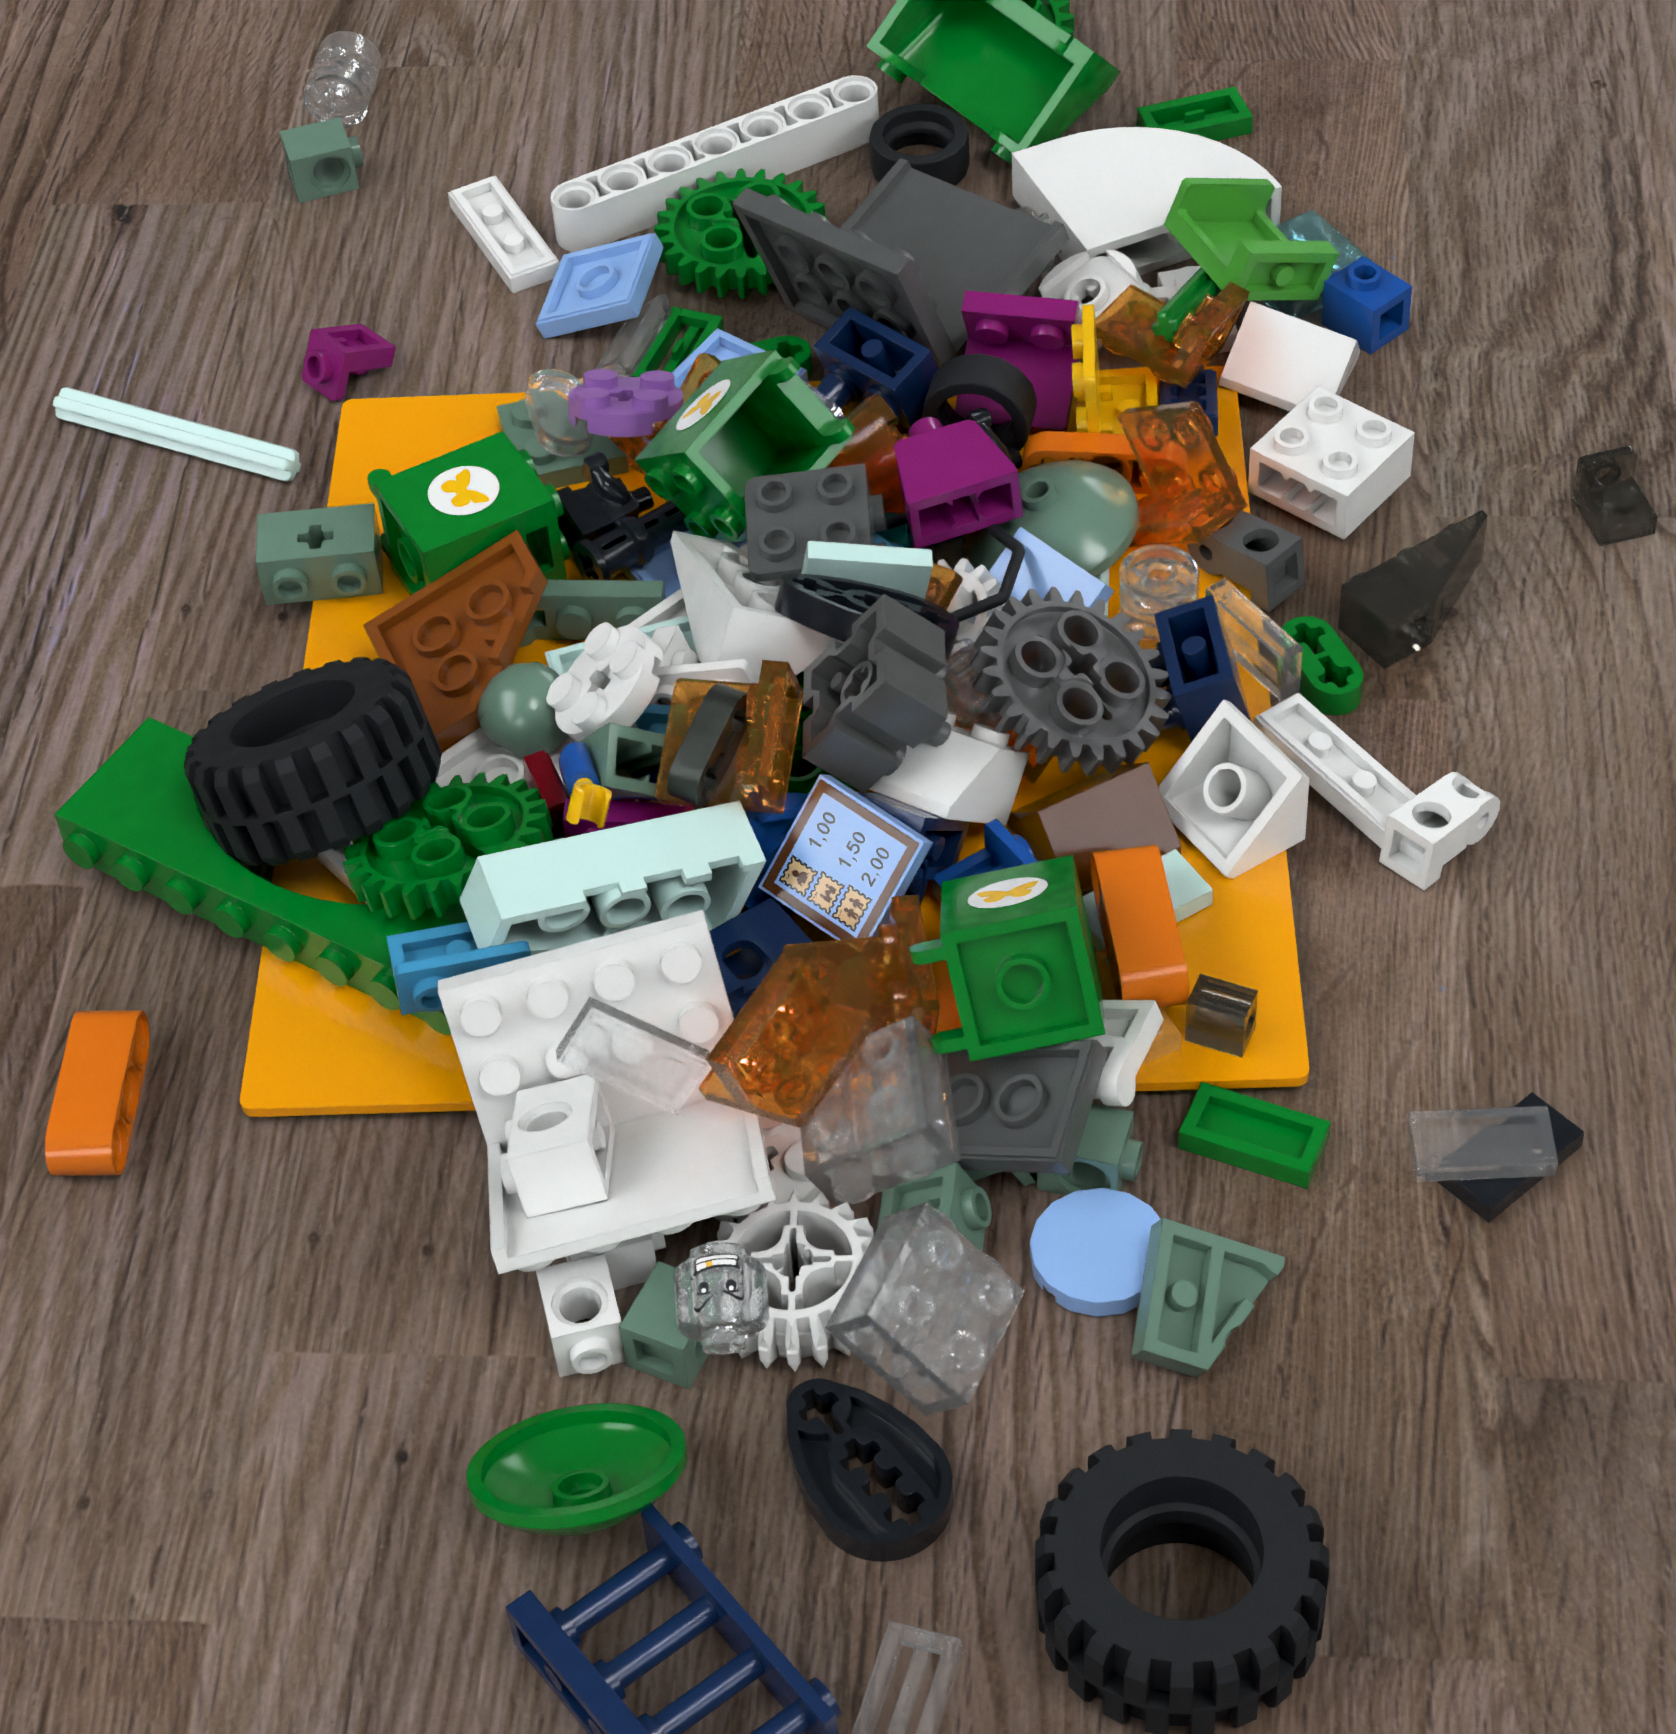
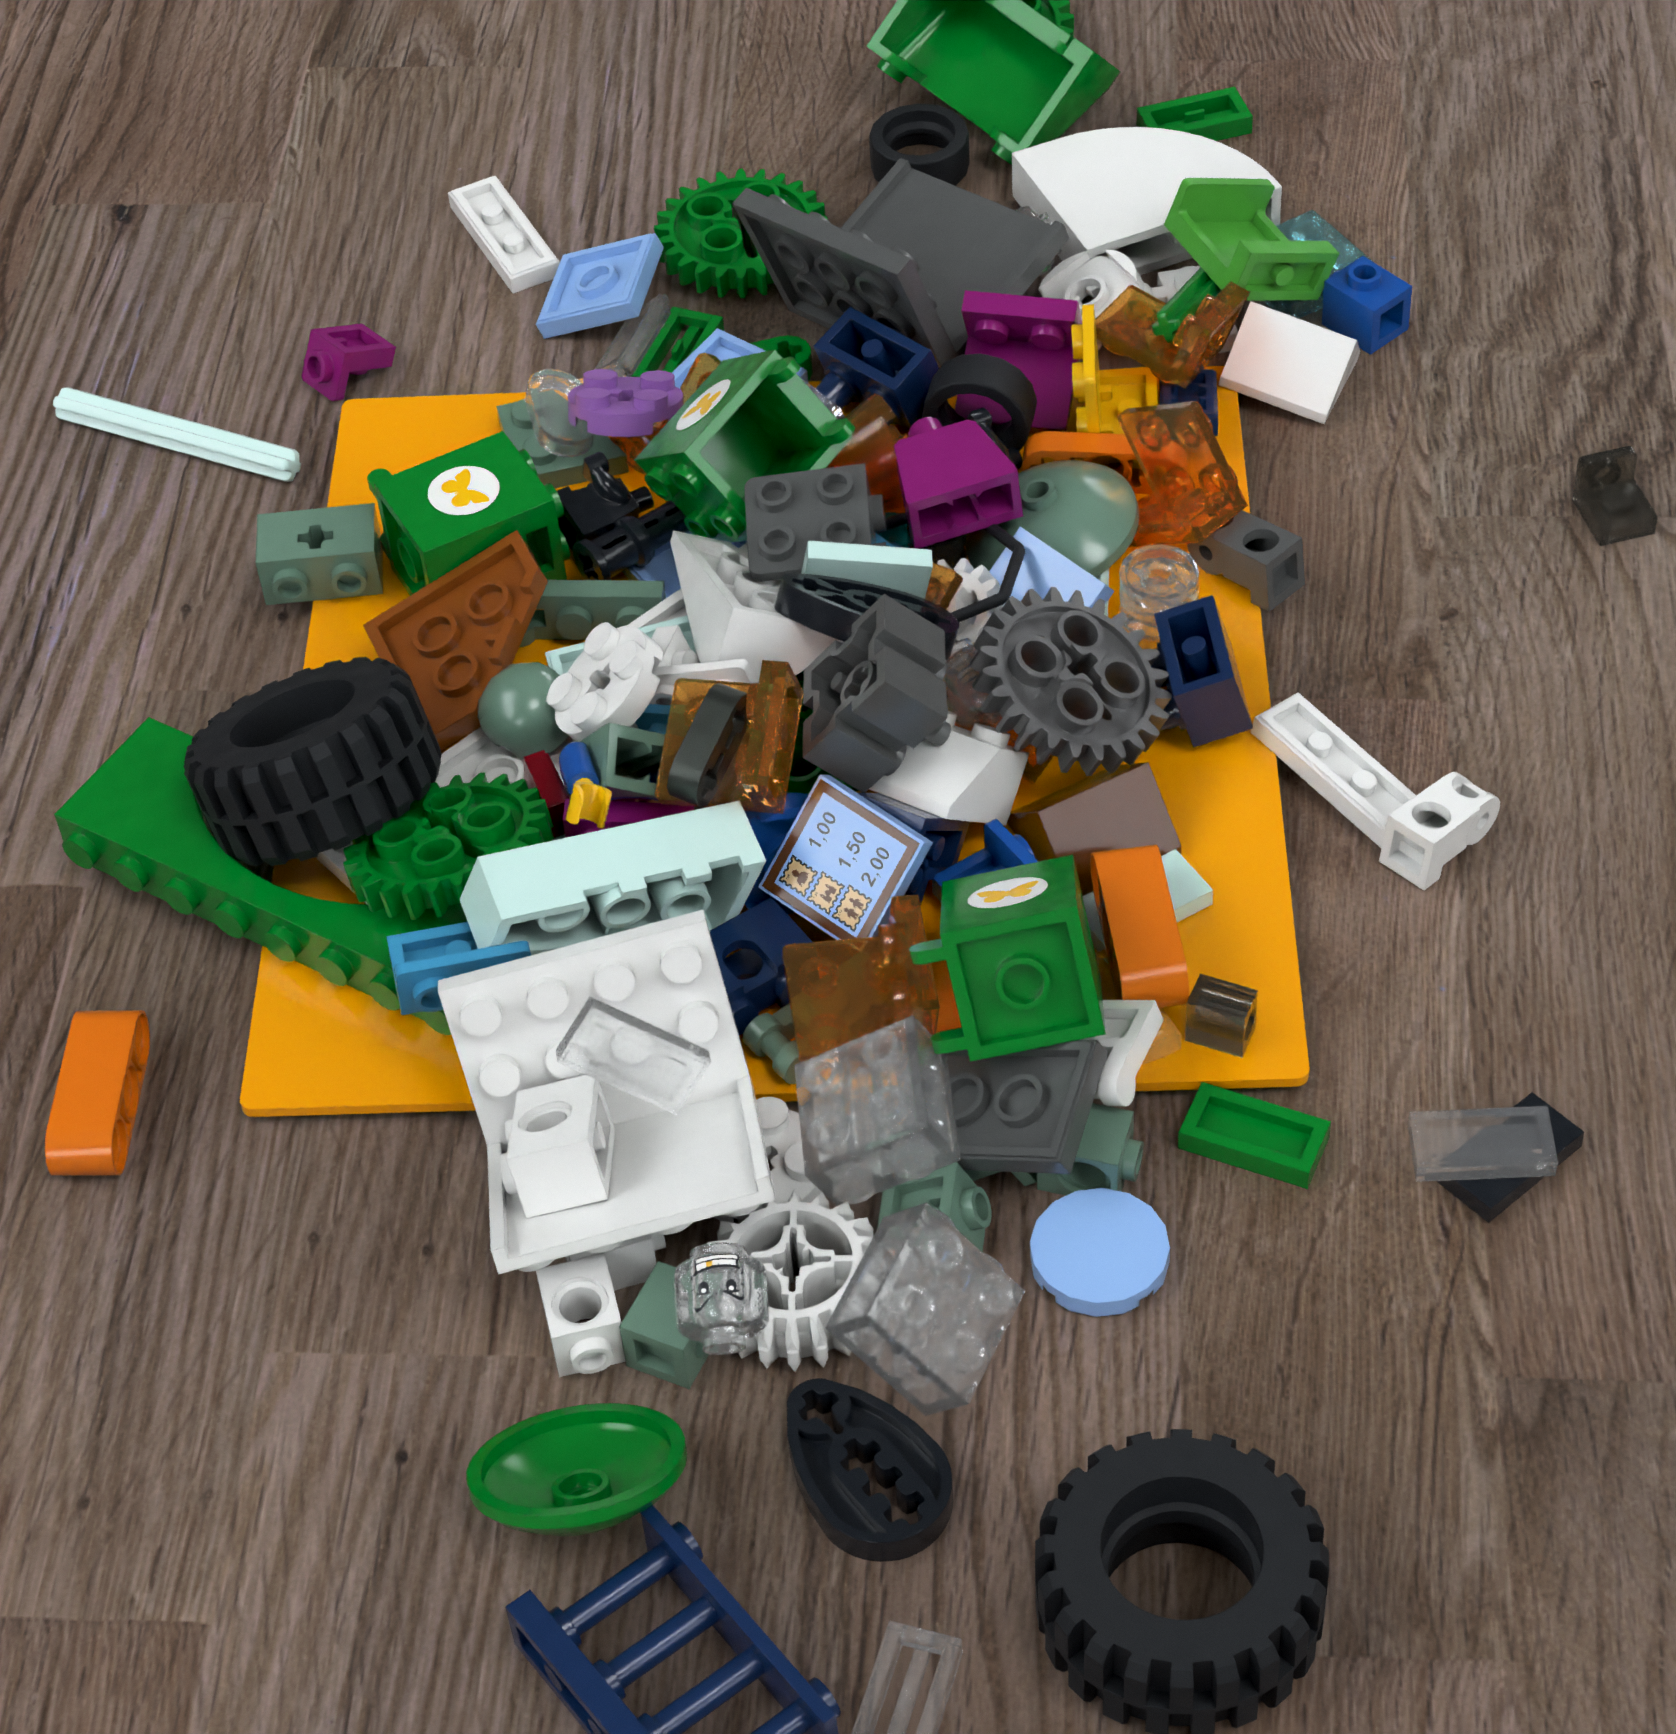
(306, 163): sand green brick -> none
(342, 78): clear wheel -> none
(773, 138): white beam -> none
(784, 1047): clear orange bracket -> none
(1196, 1295): sand green wing -> none
(1236, 794): white slope -> none
(1258, 641): clear tile -> none
(1330, 462): white brick -> none
(1332, 660): green beam -> none
(1409, 597): clear smoke slope -> none

